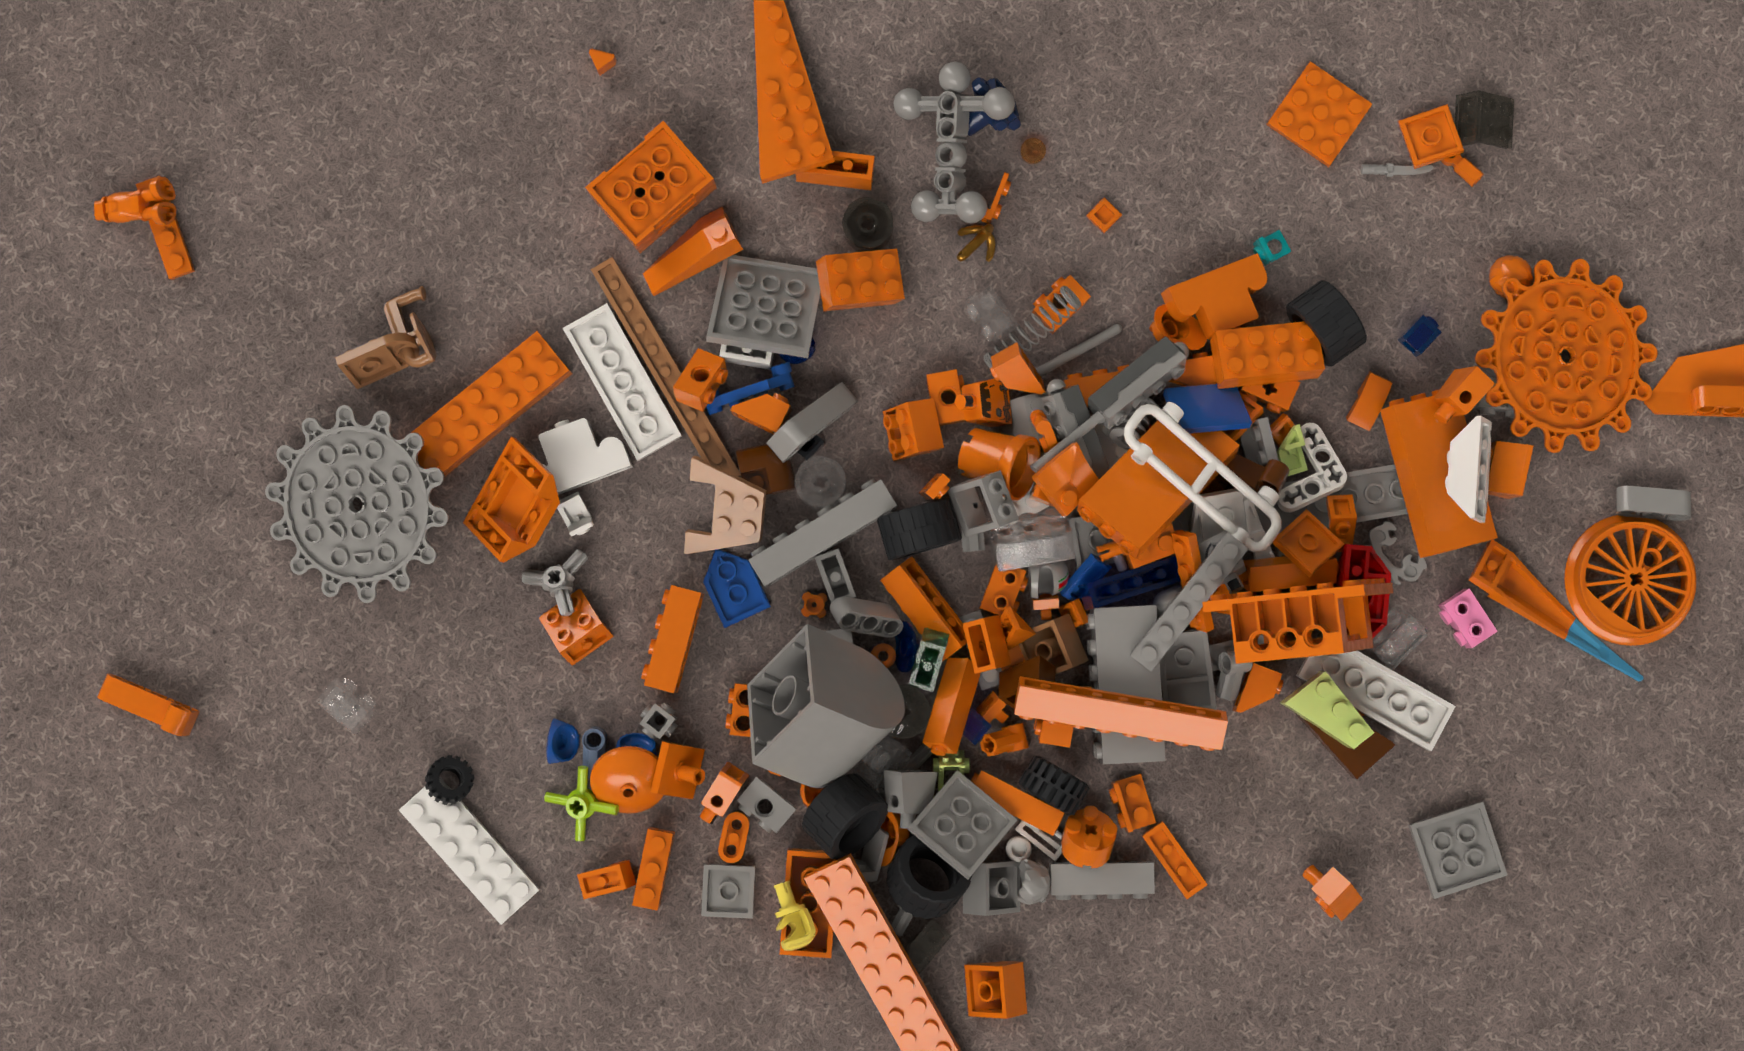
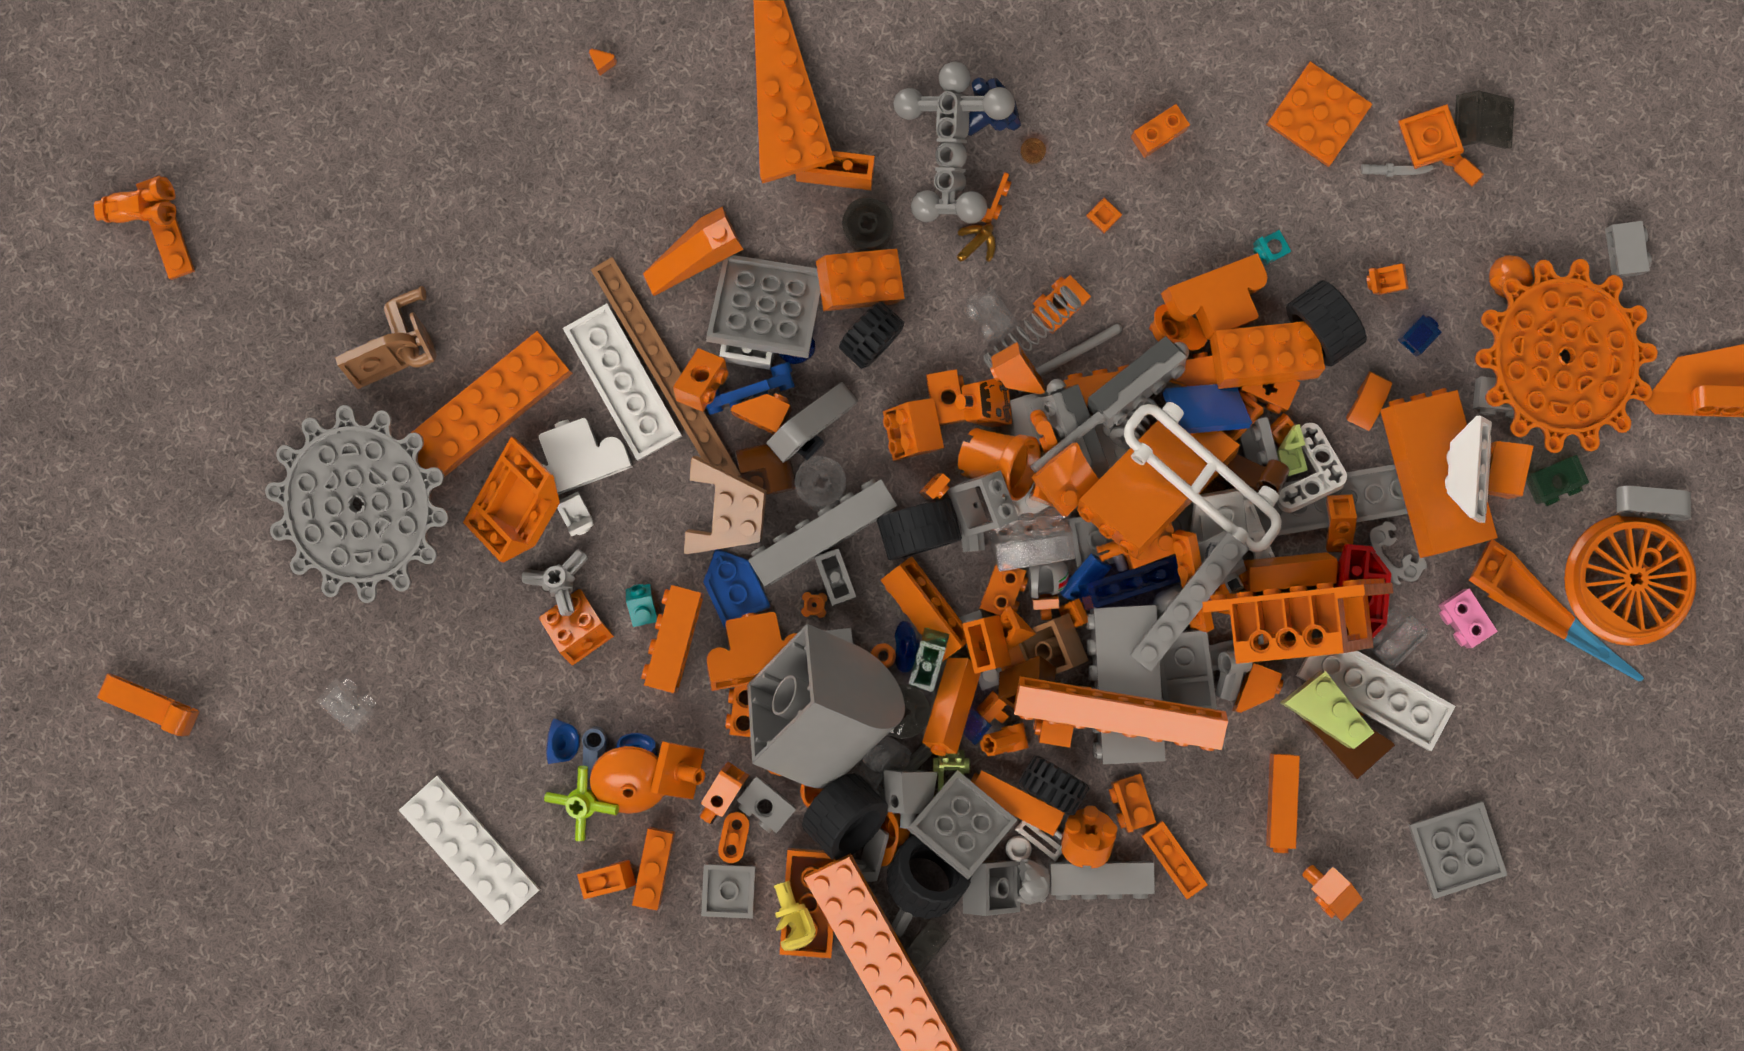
(438, 790): black tyre -> none
(641, 604): none -> teal bracket
(654, 730): light grey brick -> none
(665, 201): orange container -> none
(752, 645): none -> orange brick
(866, 617): light grey beam -> none
(871, 335): none -> black tyre
(995, 989): orange slope -> none
(1160, 130): none -> orange brick
(1282, 802): none -> orange brick
(1308, 543): orange tile -> none
(1387, 279): none -> orange bracket
(1461, 392): orange torso -> none
(1572, 479): none -> clear green brick
(1628, 249): none -> light grey brick

